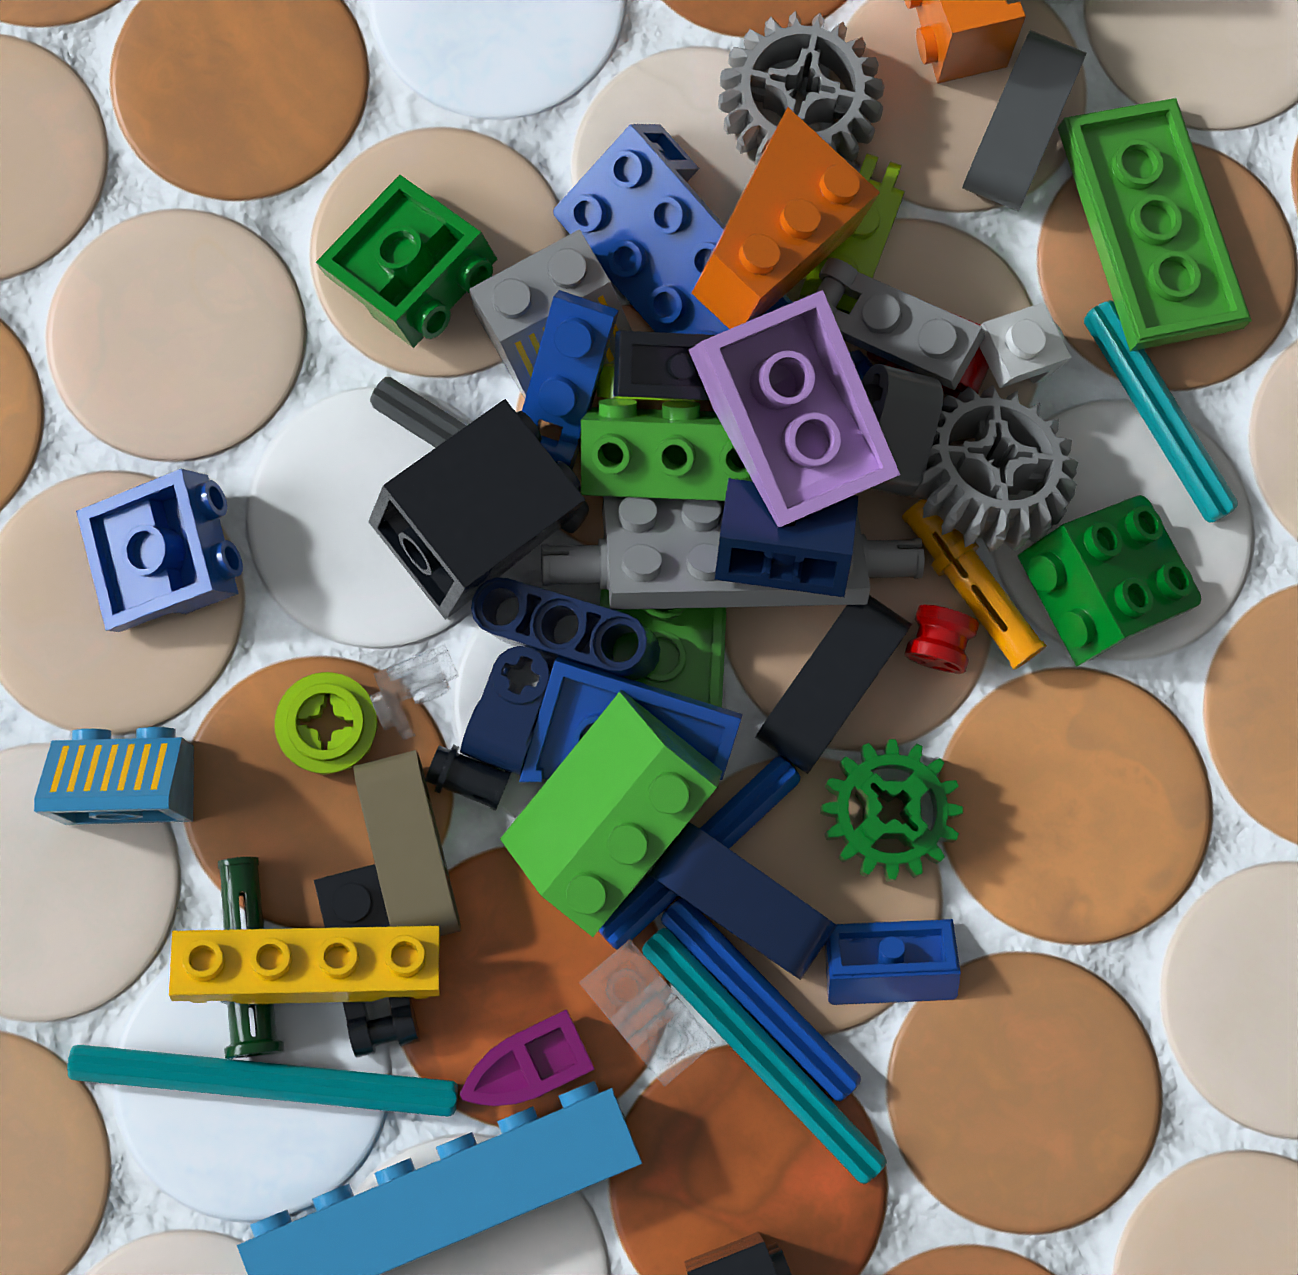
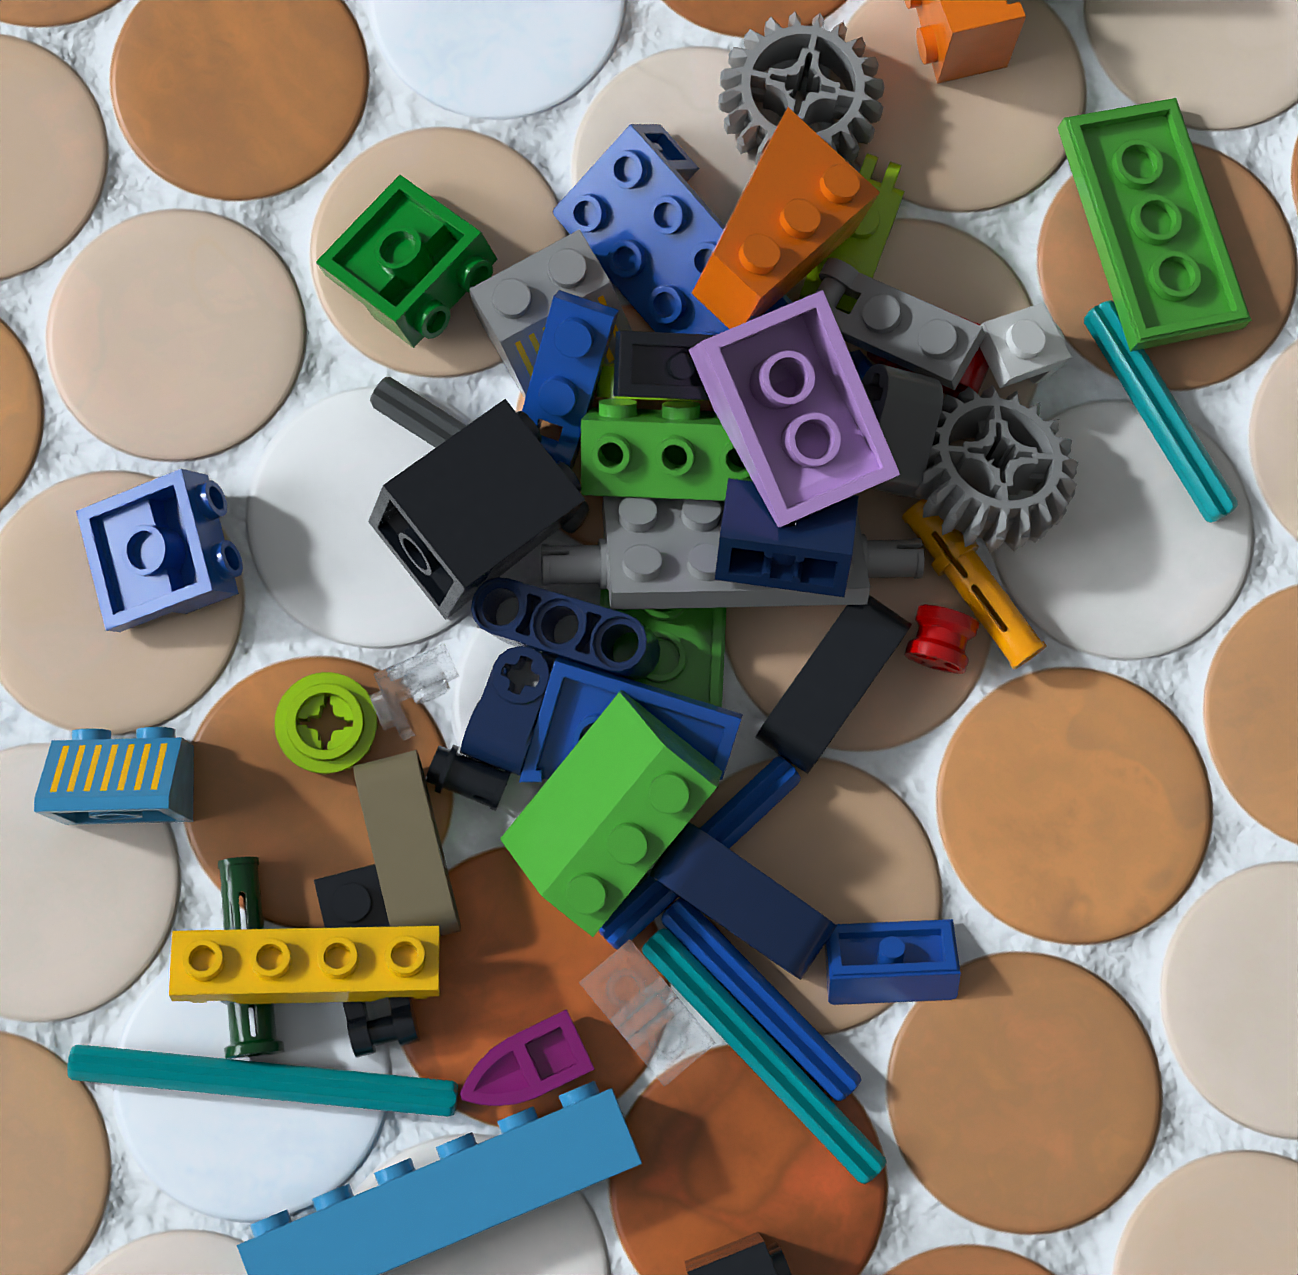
(913, 832): green gear -> none
(1024, 120): dark grey beam -> none
(1109, 577): green bracket -> none

